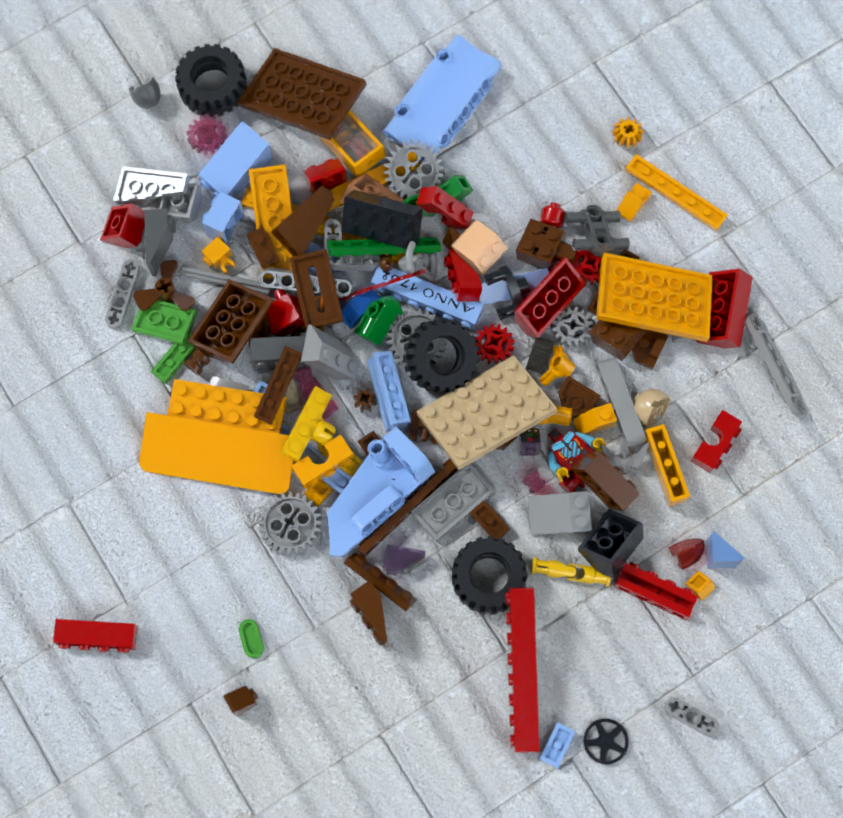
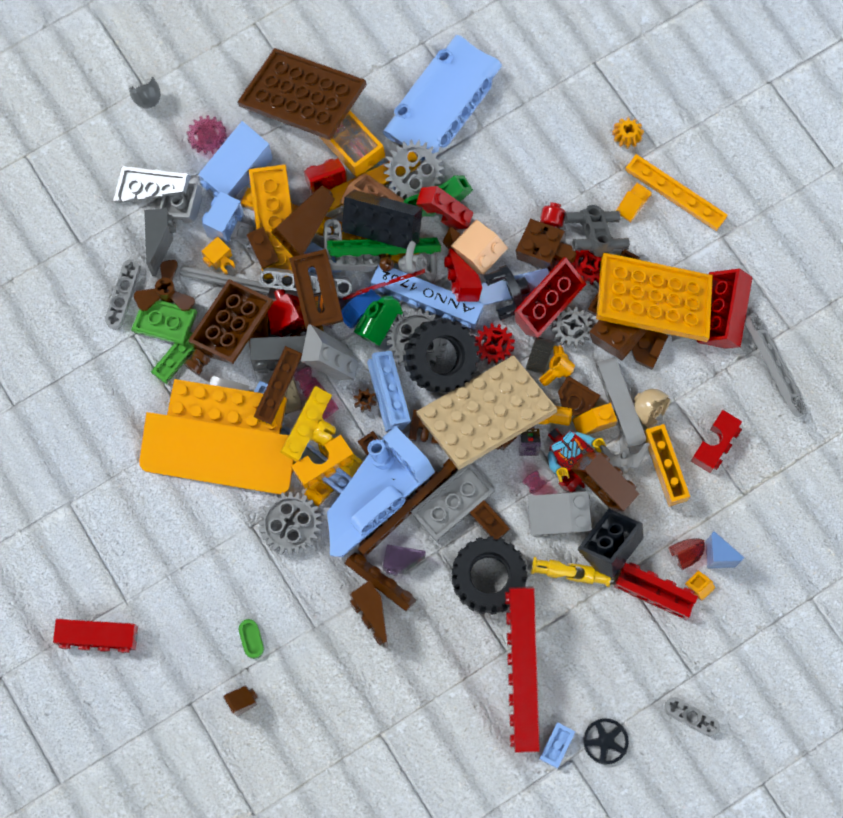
(124, 226): red slope -> none
(204, 60): black tyre -> none

